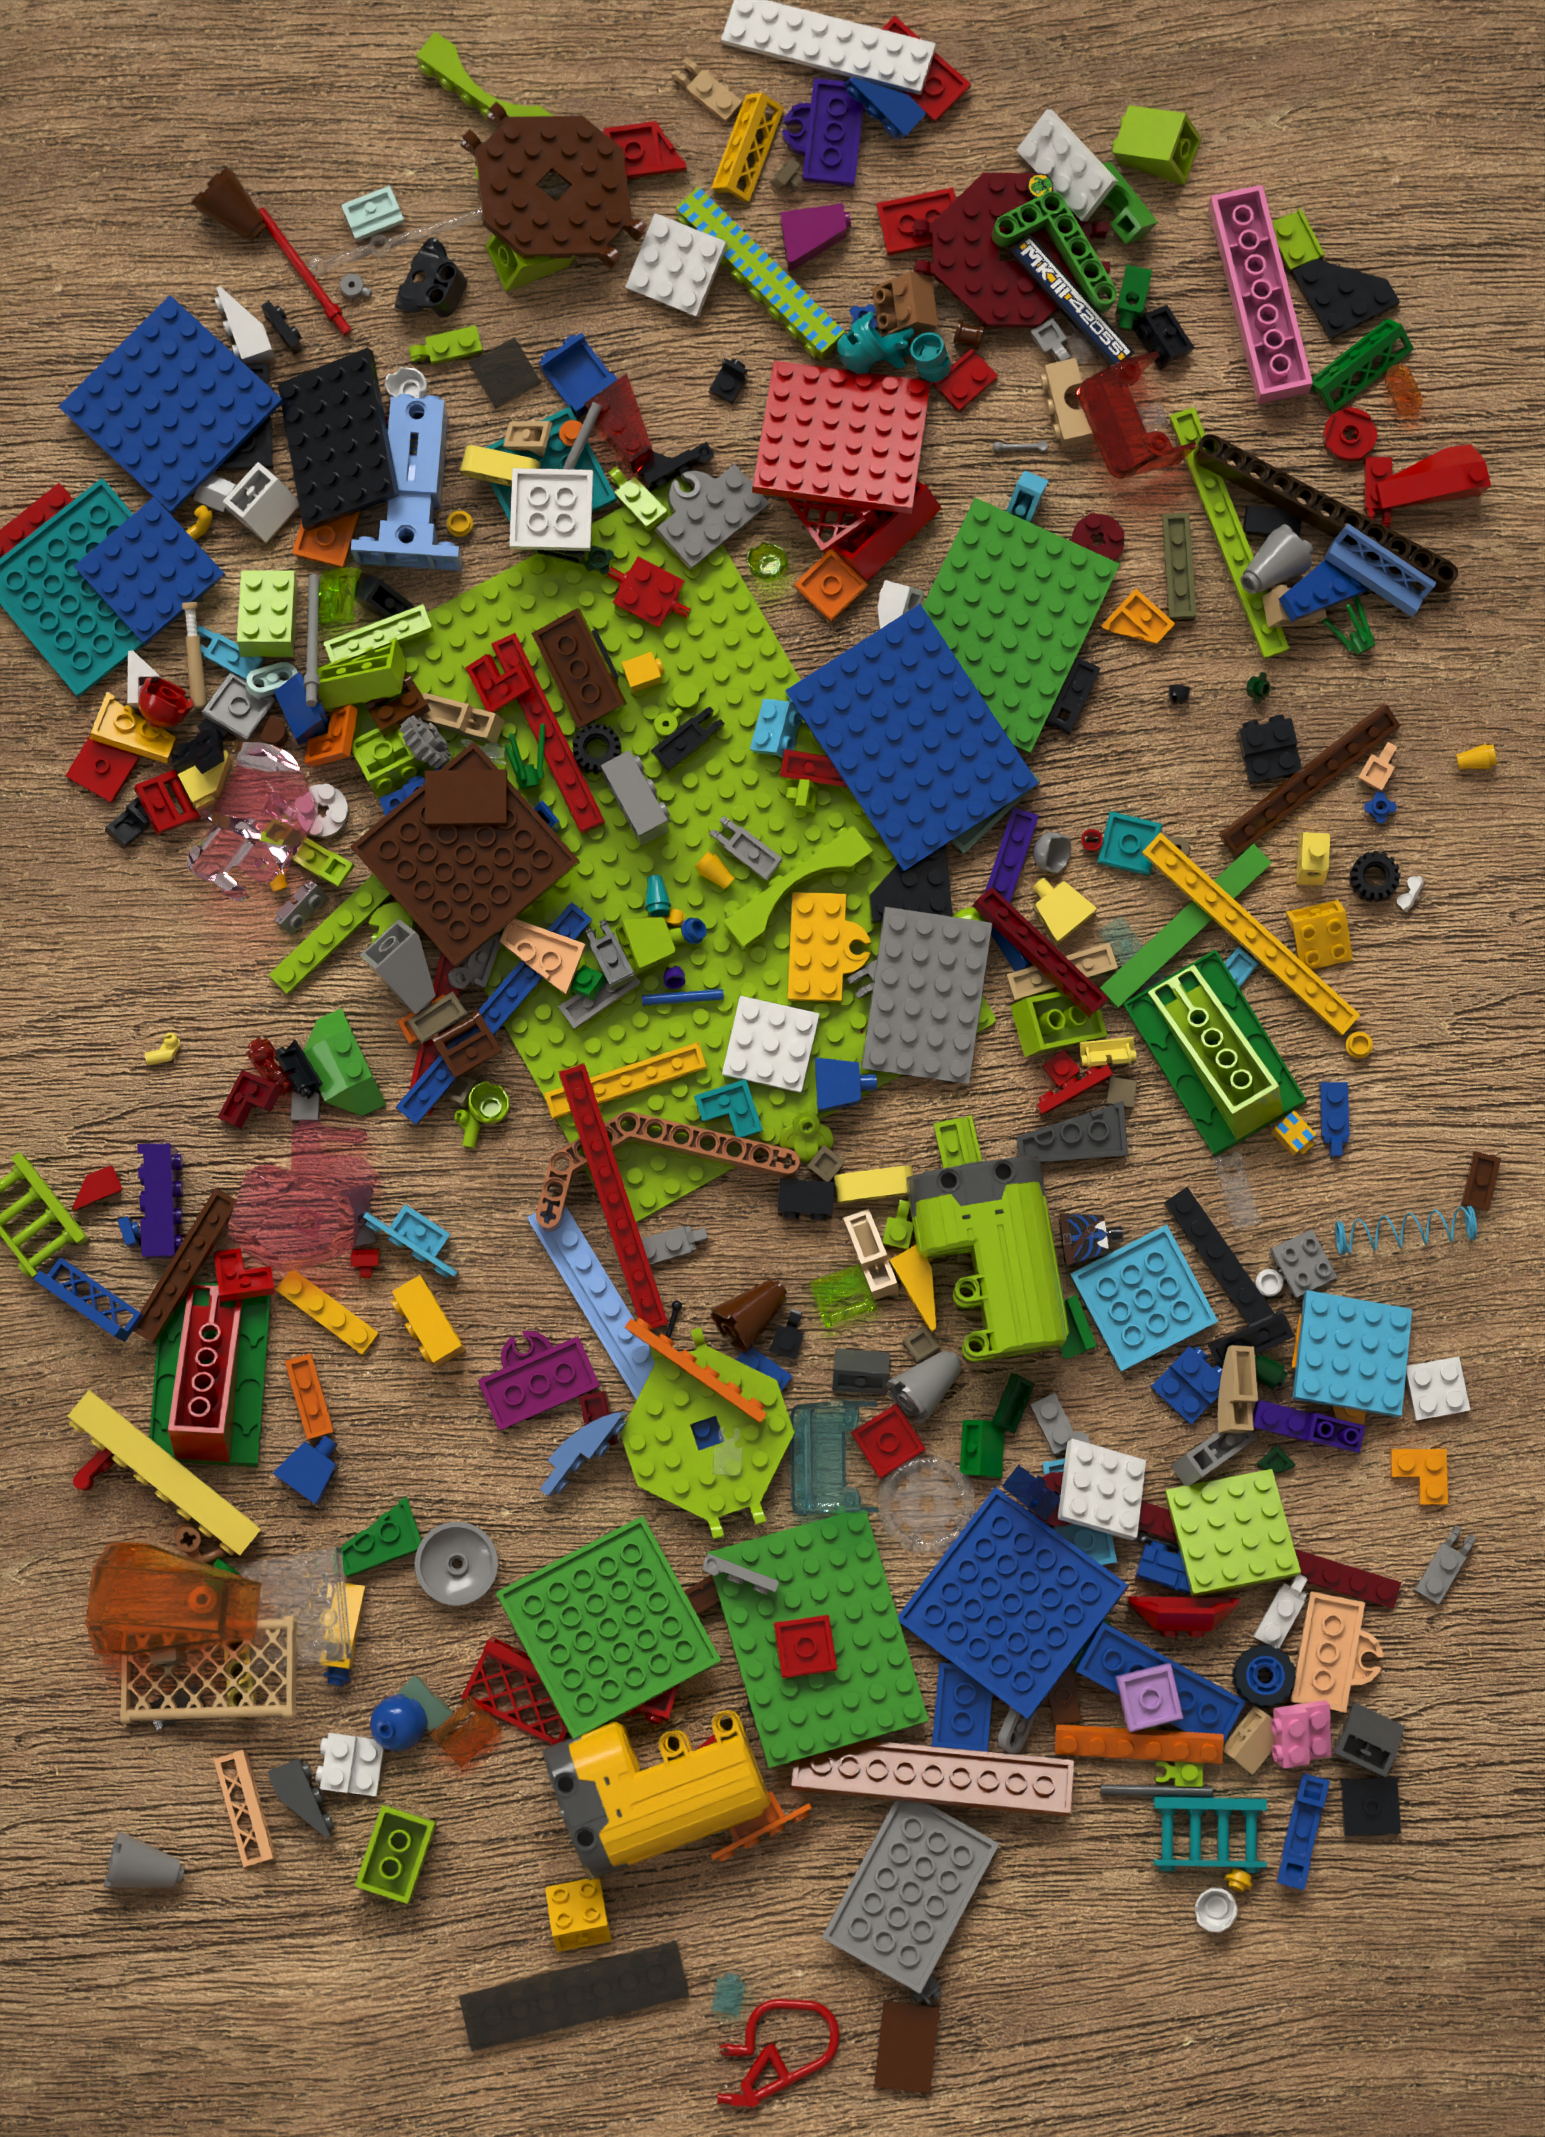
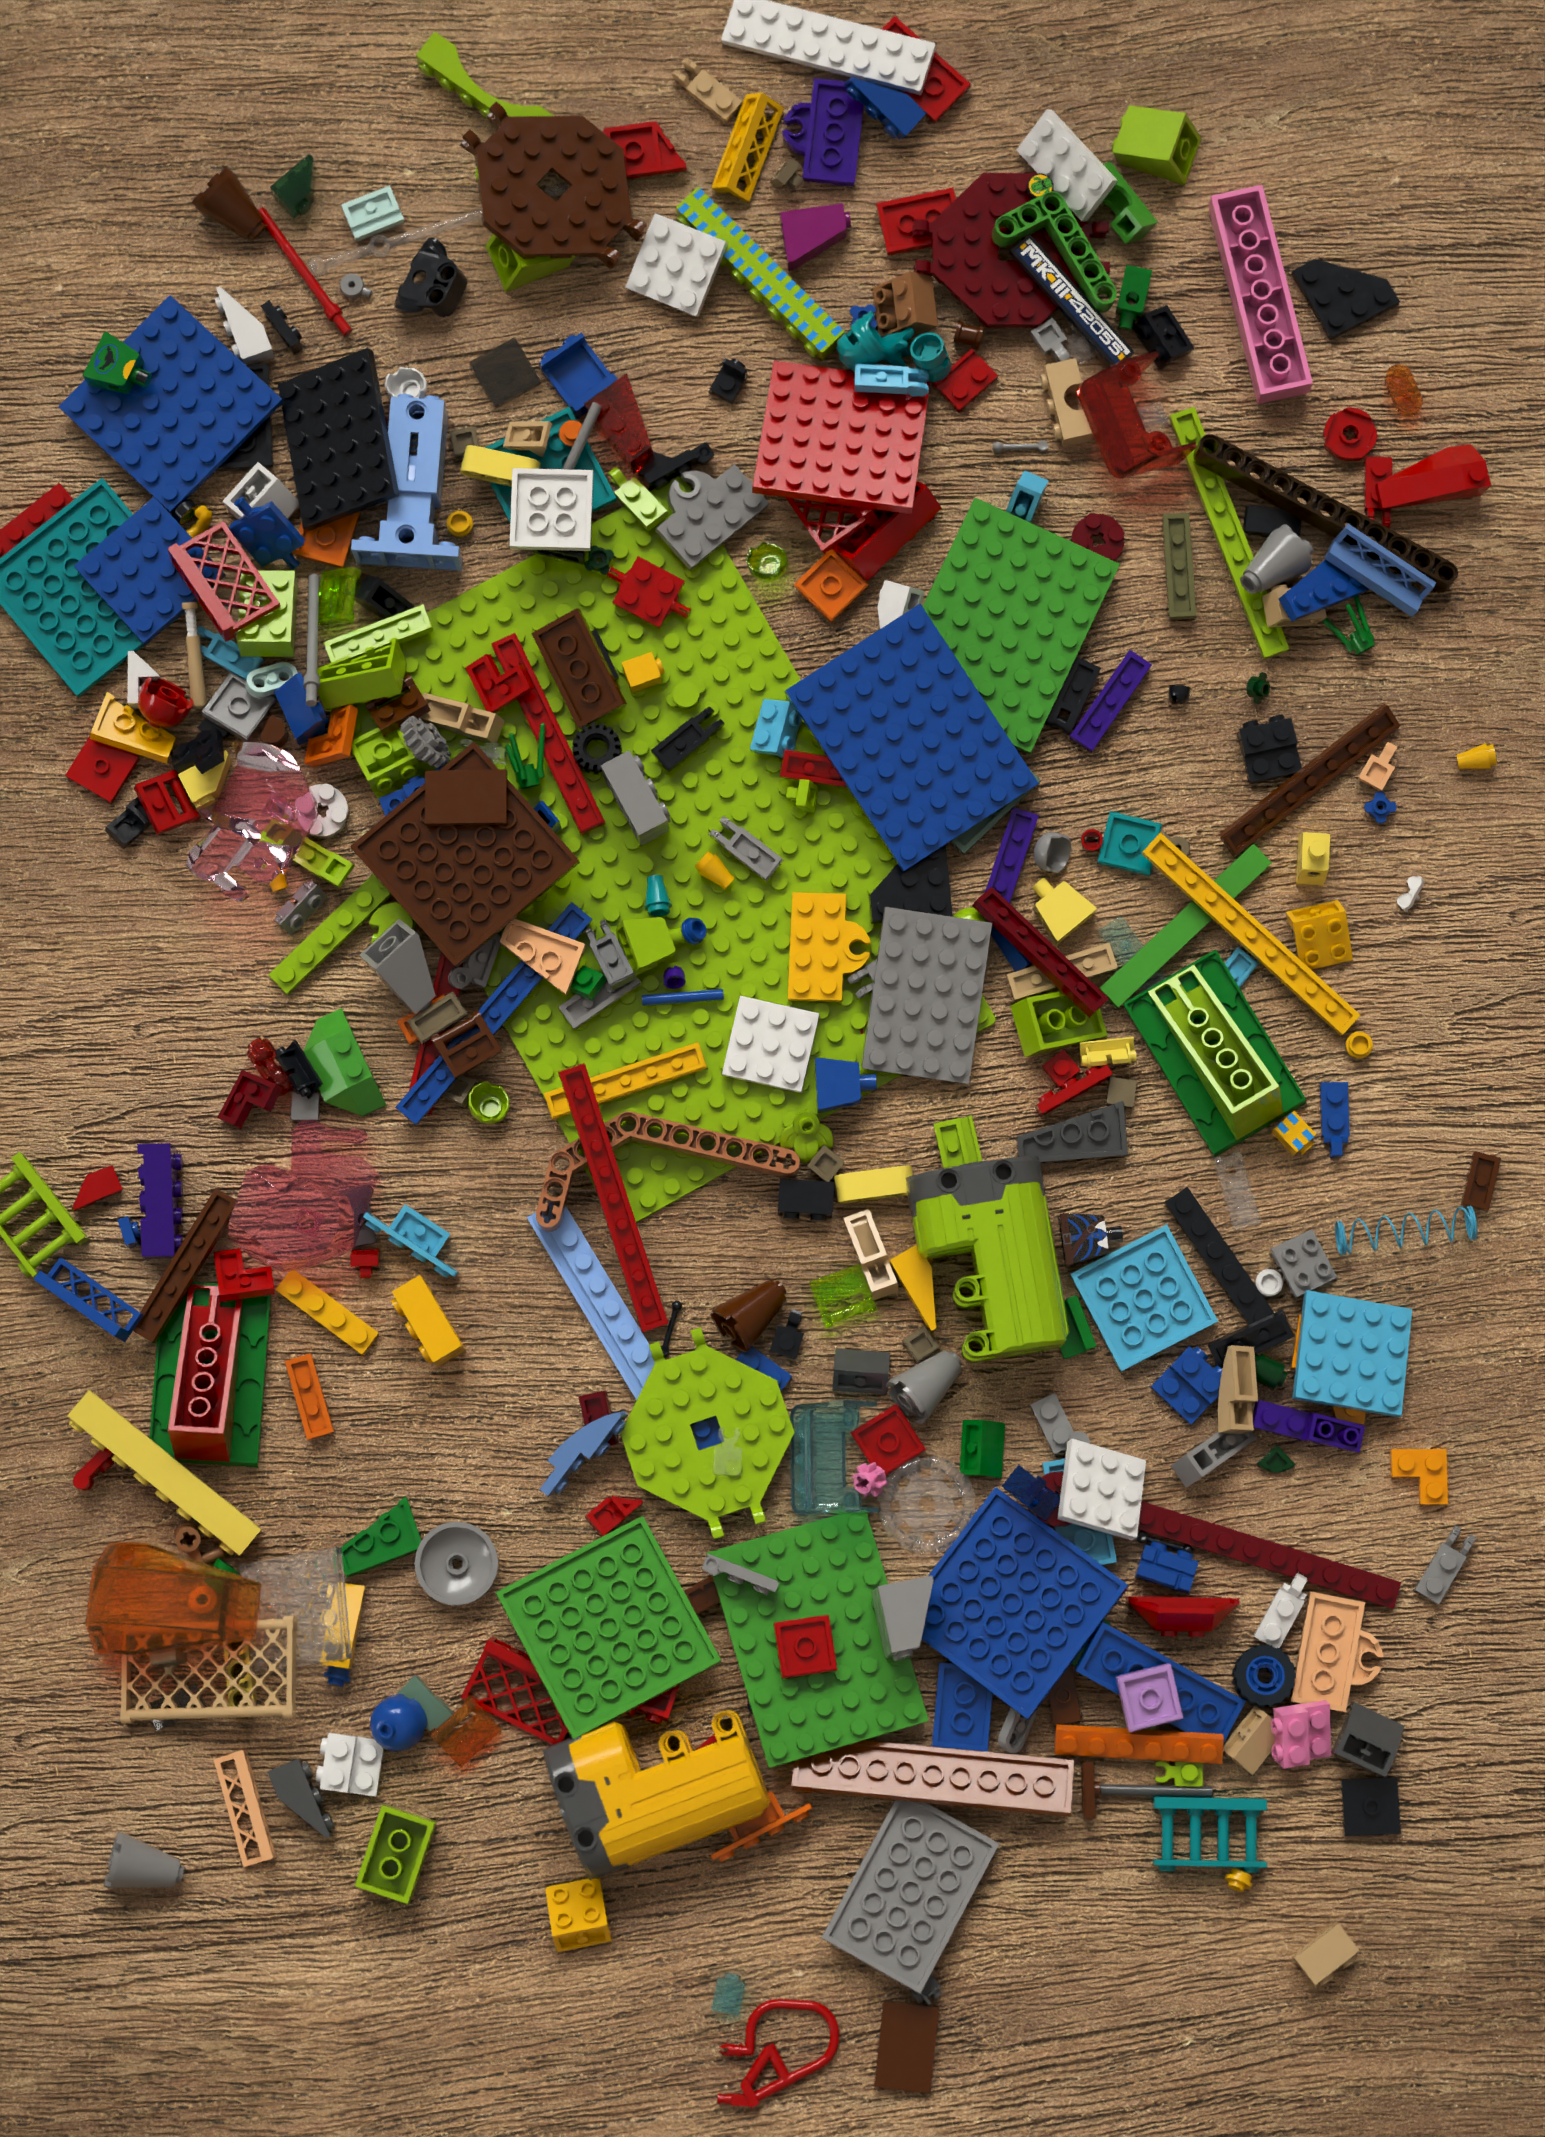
(116, 366): none -> green torso
(166, 1052): light yellow arm -> none
(184, 511): none -> black tile
(201, 586): none -> fence
(213, 492): light grey piece -> none
(266, 534): none -> blue plate
(296, 187): none -> clear green slope
(309, 1469): blue torso -> none
(448, 346): lime plate -> none
(463, 438): none -> dark tan tile
(469, 1125): lime arm -> none
(537, 1379): magenta plate -> none
(574, 1995): clear smoke plate -> none
(611, 1513): none -> red slope
(668, 718): lime piece -> none
(672, 1243): light grey hinge -> none
(675, 918): yellow hand -> none
(687, 1362): orange plate -> none
(732, 1101): teal plate -> none
(840, 855): lime arch -> none
(869, 1479): none -> bright pink gear
(891, 379): none -> medium azure hinge
(898, 1229): lime plate -> none
(902, 1615): none -> light grey slope
(1013, 1403): dark green plate -> none
(1090, 1790): none -> reddish brown plate
(1110, 701): none -> dark purple plate
(1139, 619): light orange wing -> none
(1216, 1910): white hair -> none
(1232, 1532): lime plate -> none
(1296, 240): lime plate -> none
(1302, 1831): blue slope -> none
(1325, 1954): none -> tan piece
(1355, 358): green fence -> none
(1374, 892): black tyre -> none
(1437, 1388): white plate -> none

